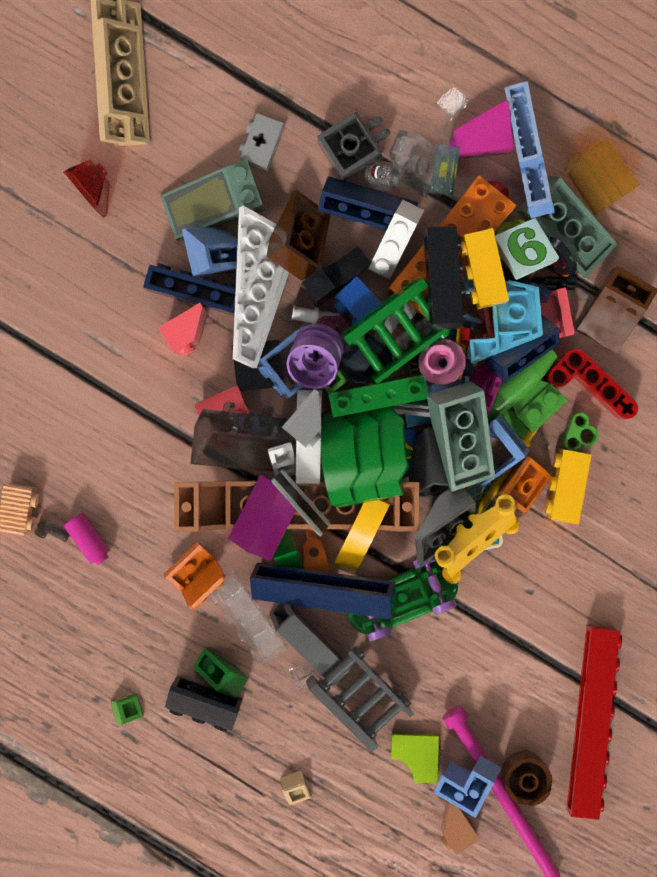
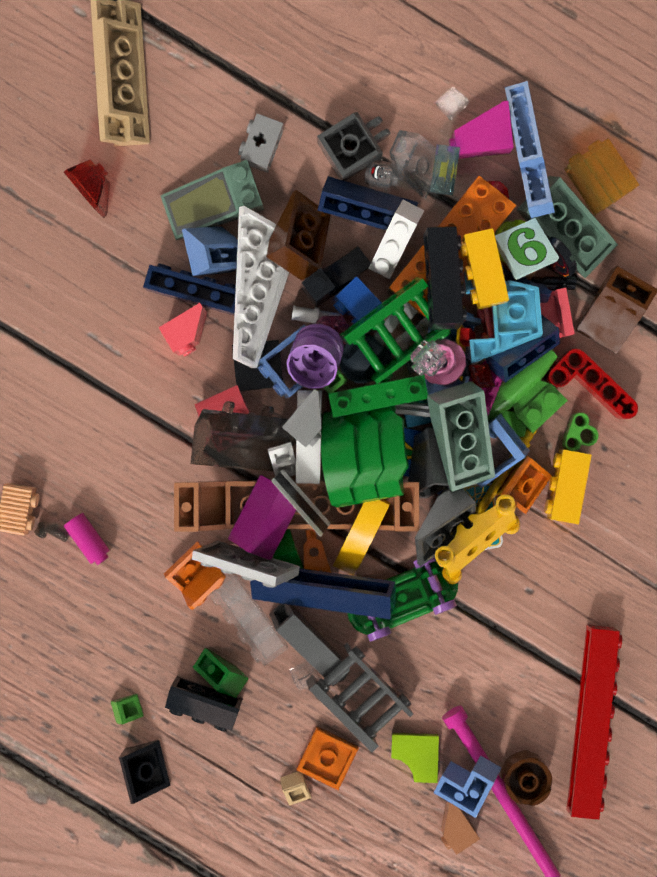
(144, 770): none -> black slope
(250, 566): none -> light grey plate
(327, 758): none -> orange tile
(428, 358): none -> clear head
(481, 375): none -> clear red slope

